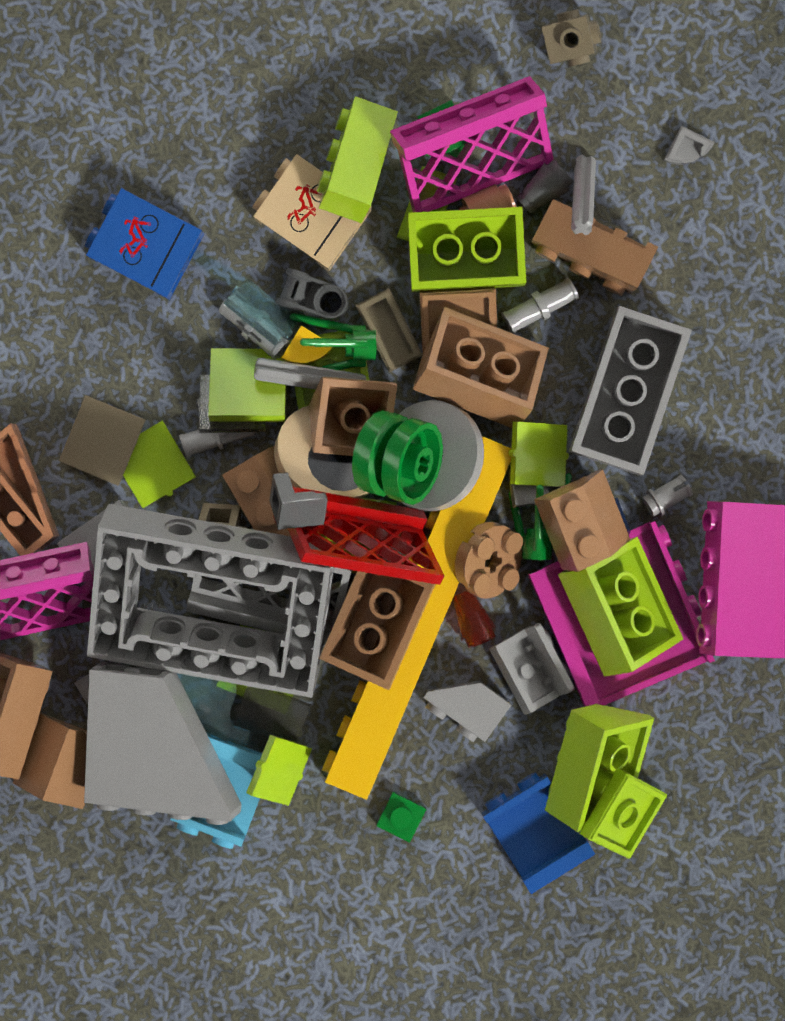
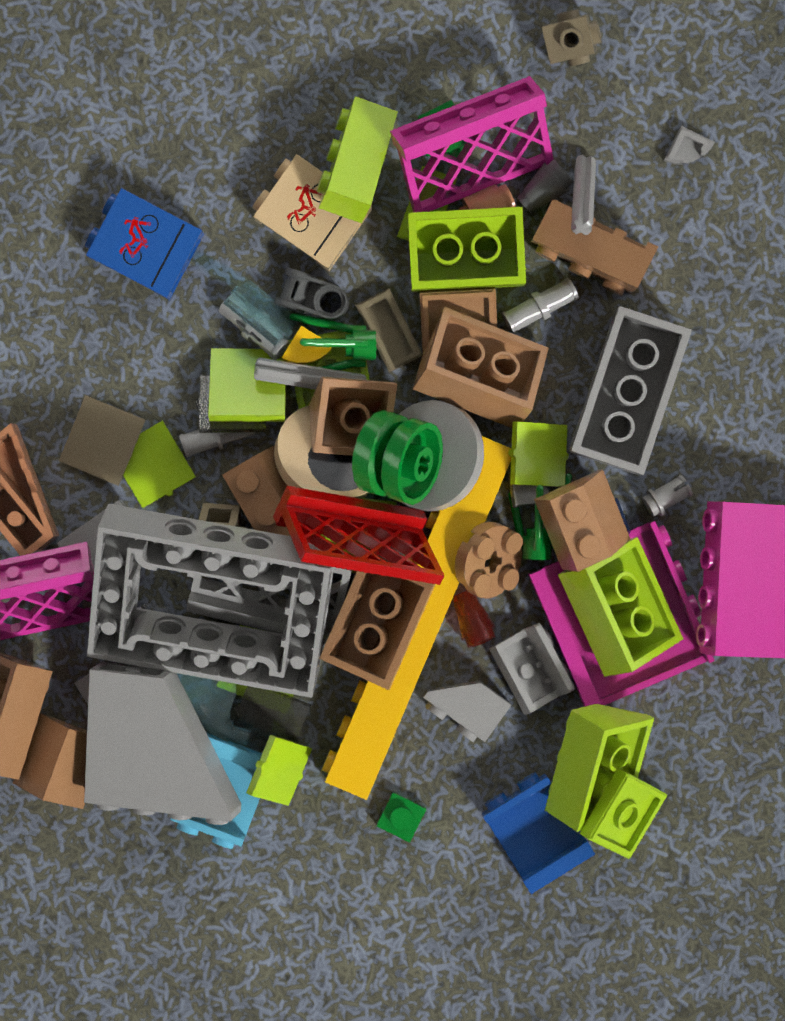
(295, 509): dark grey panel -> none

